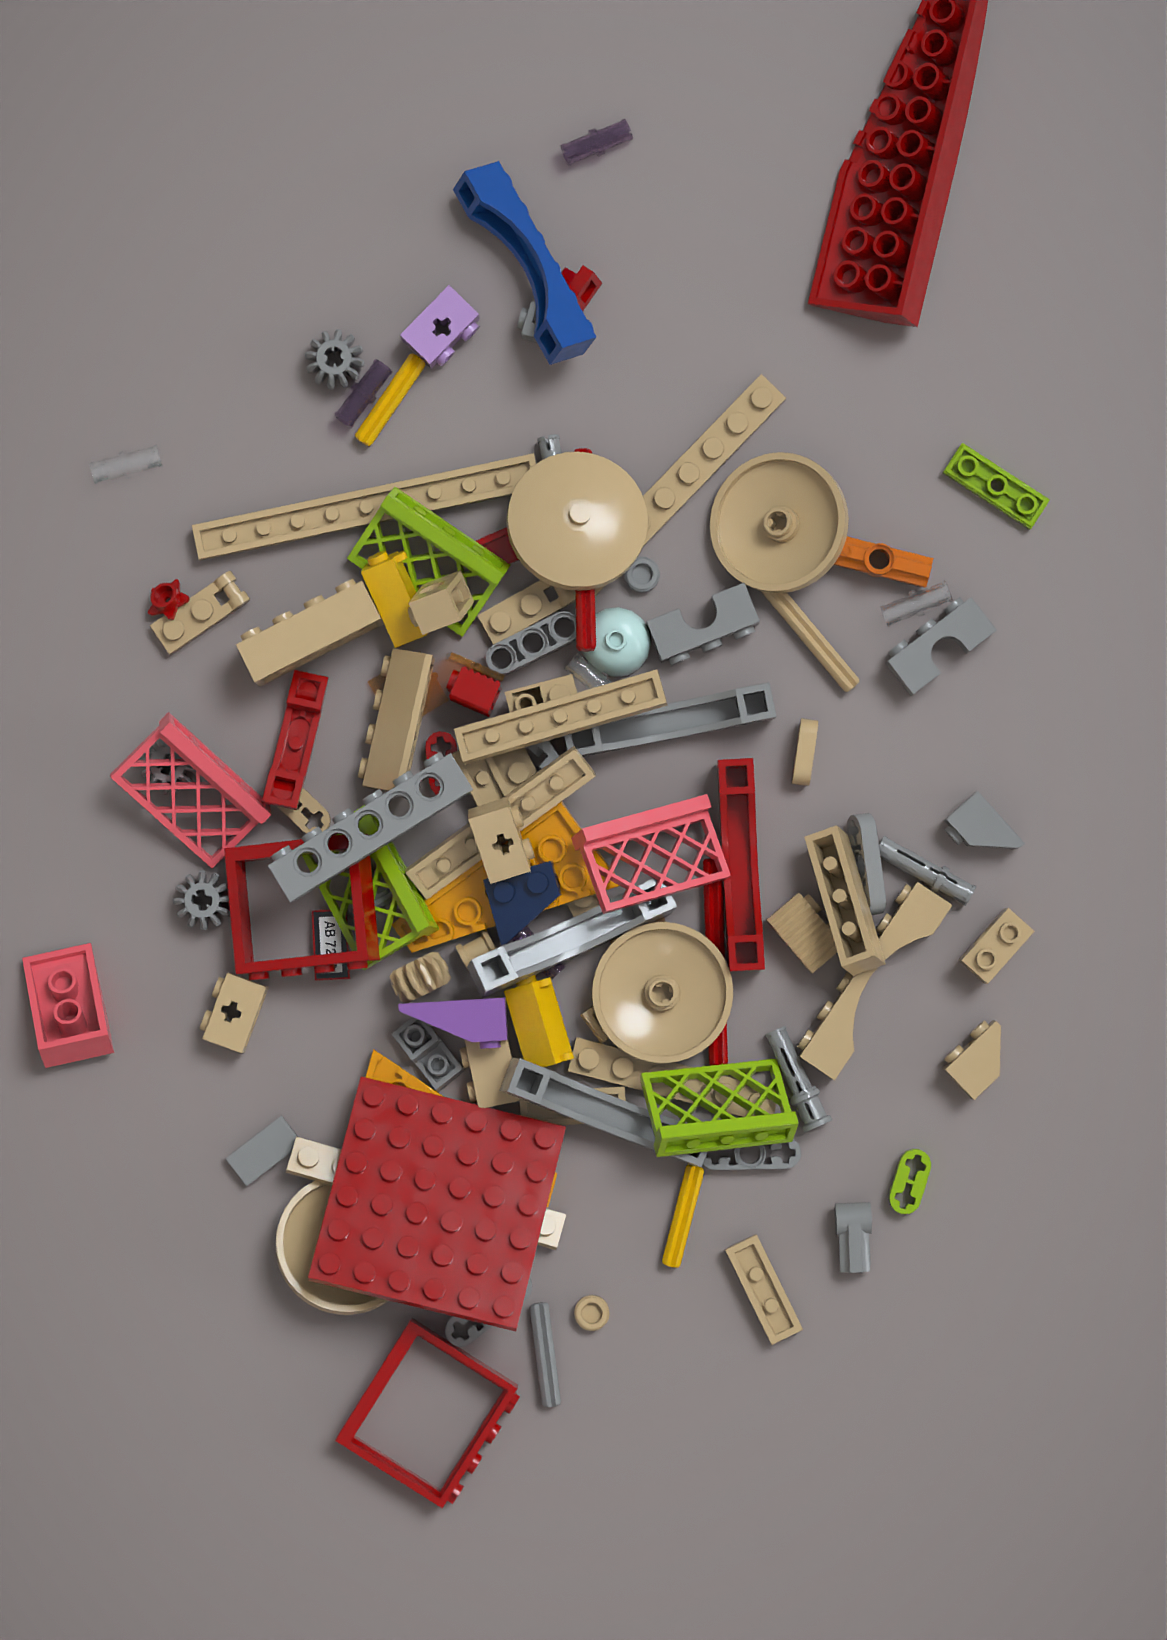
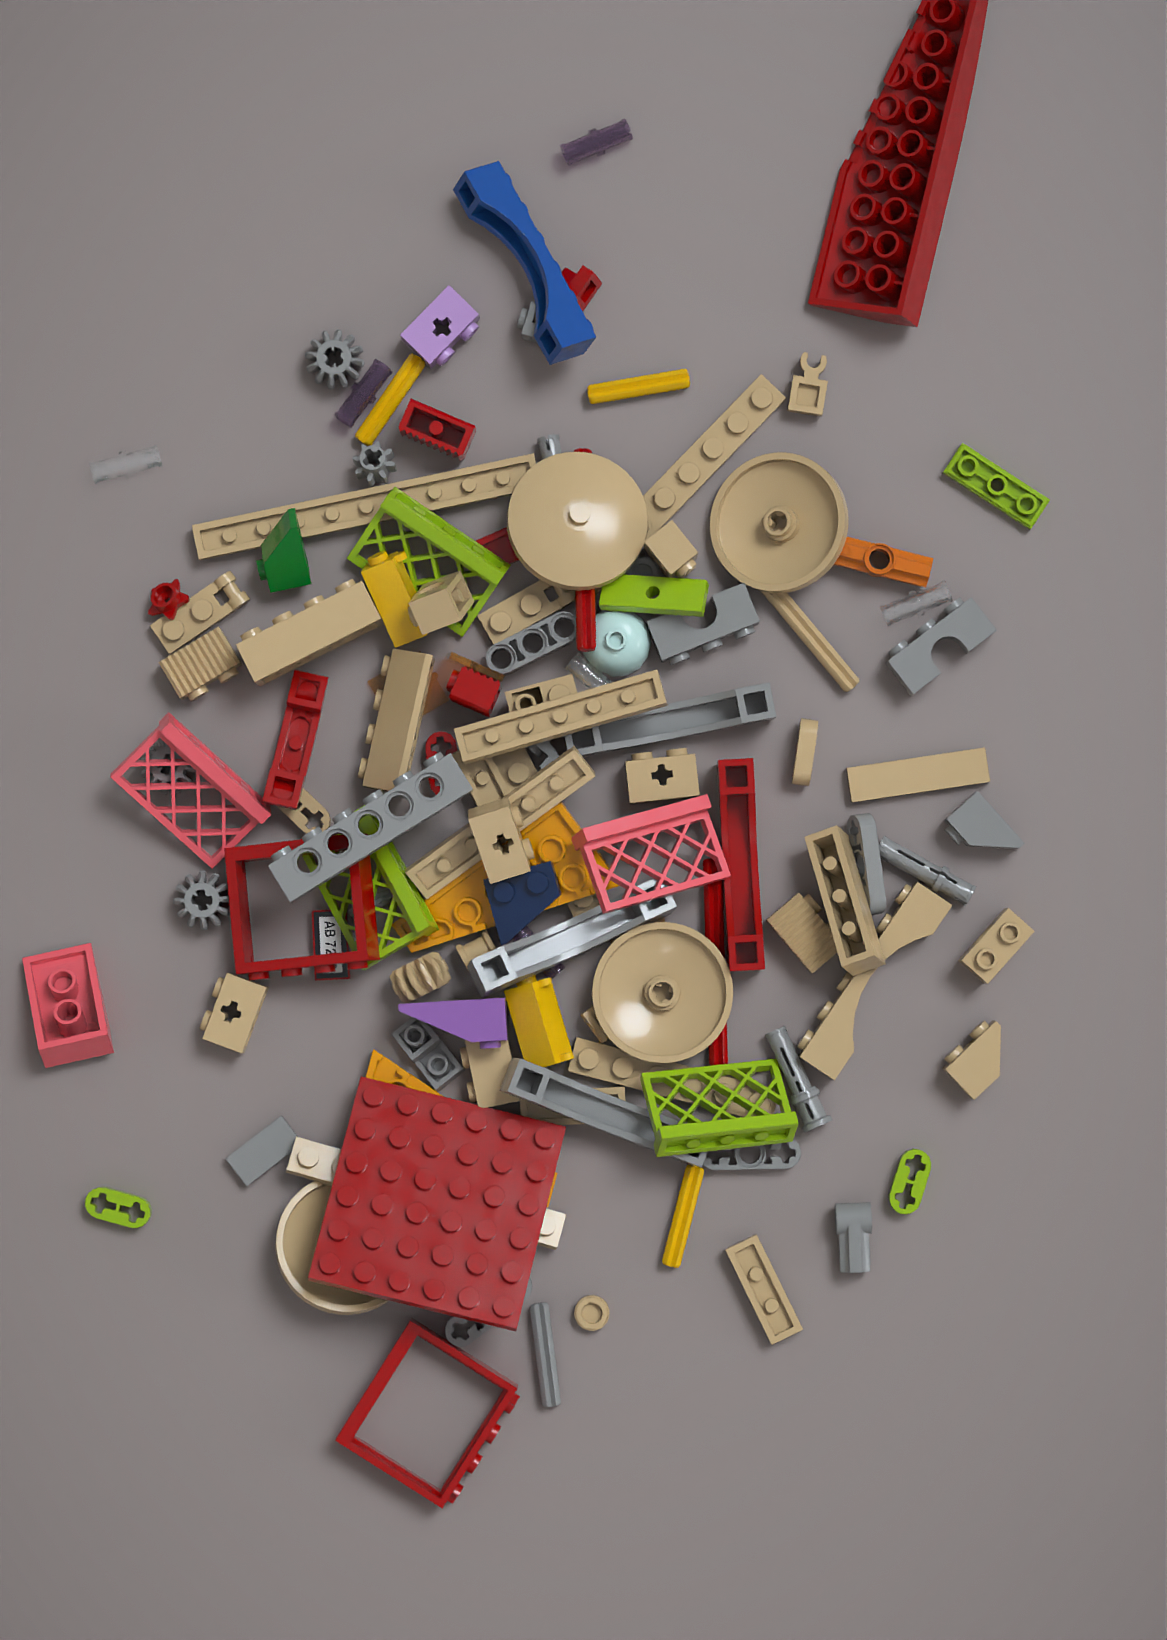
(121, 1199): none -> lime beam
(201, 664): none -> tan brick
(284, 556): none -> green slope
(382, 458): none -> light grey gear
(437, 429): none -> red brick
(638, 386): none -> yellow axle
(671, 551): none -> tan brick
(674, 597): none -> lime tile
(679, 786): none -> tan brick
(808, 391): none -> tan plate
(918, 775): none -> tan tile

